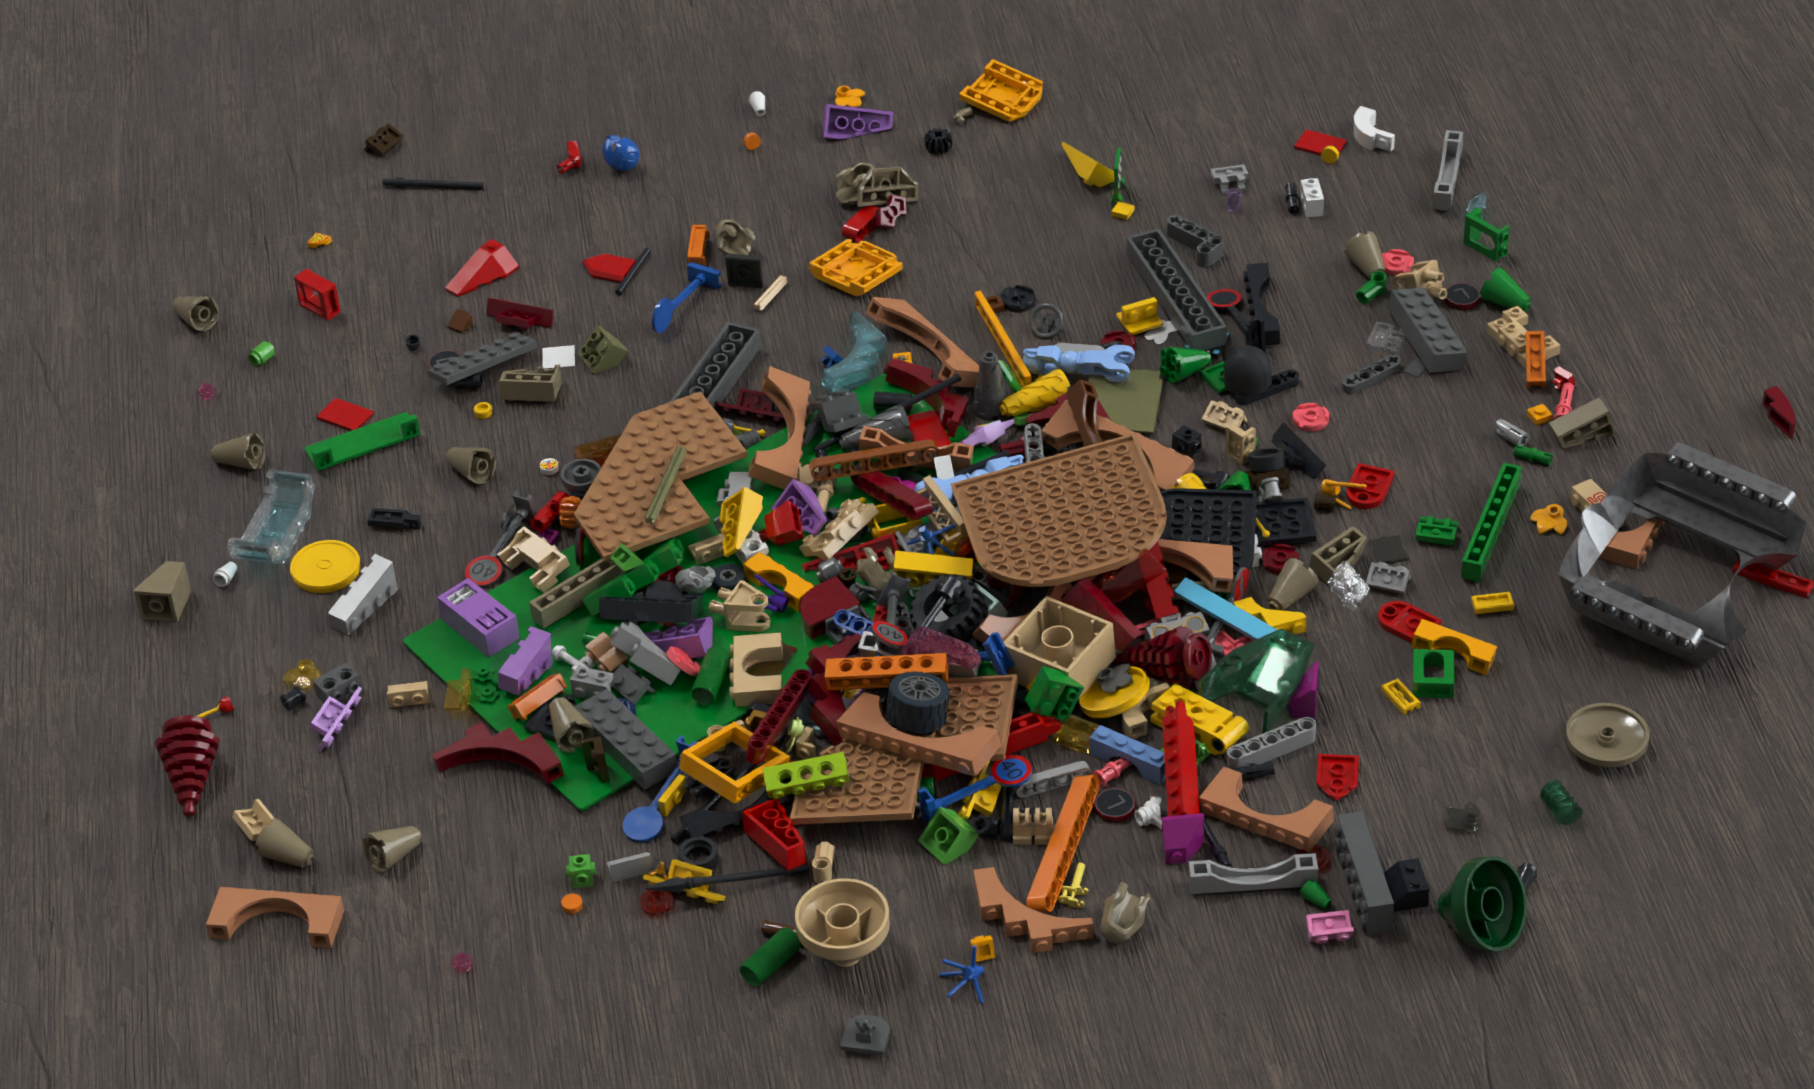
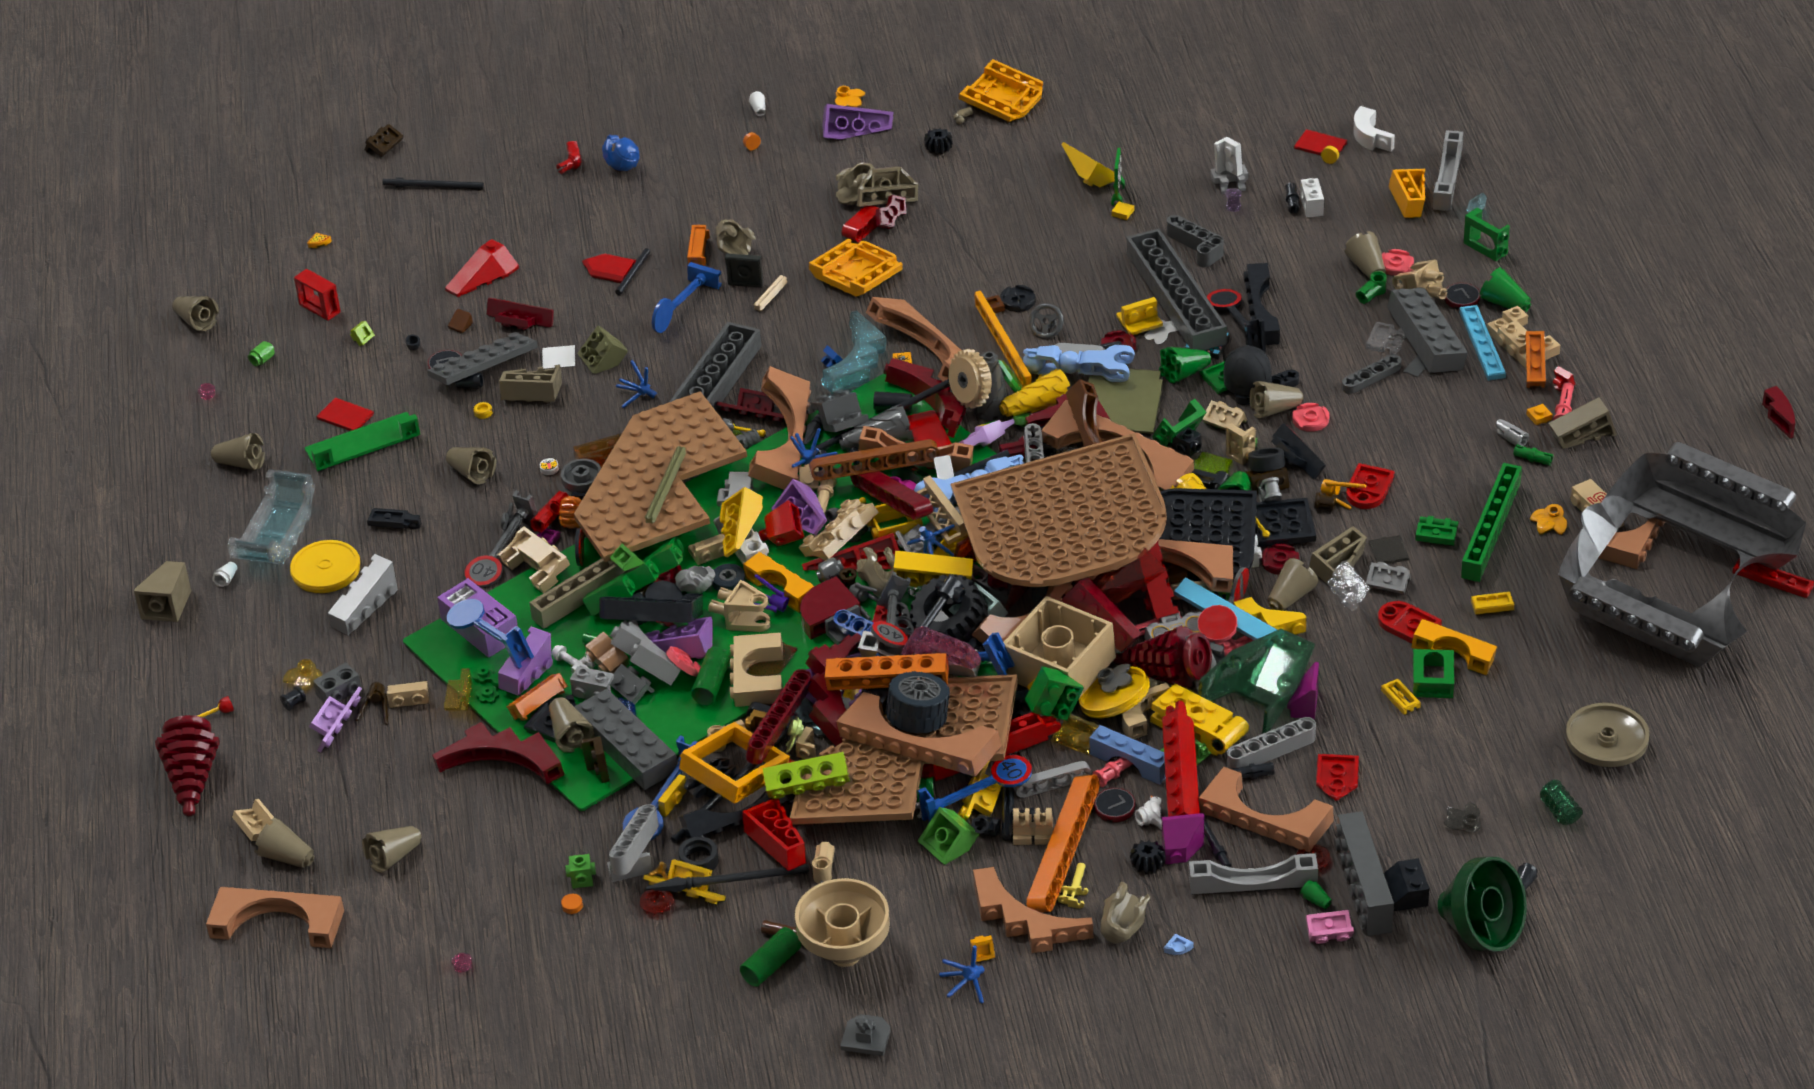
(361, 333): none -> lime tile
(375, 694): none -> dark brown plant
(469, 613): none -> blue piece
(633, 839): none -> light grey beam
(642, 389): none -> blue plant
(808, 455): none -> blue plant
(970, 378): none -> tan gear
(1147, 856): none -> black gear
(1178, 945): none -> light blue tile
(1190, 418): none -> green panel
(1212, 463): none -> clear neon green piece
(1217, 623): none -> red tile
(1228, 156): none -> white bracket
(1273, 398): none -> dark tan cone
(1408, 191): none -> light orange wedge
(1482, 342): none -> medium azure tile

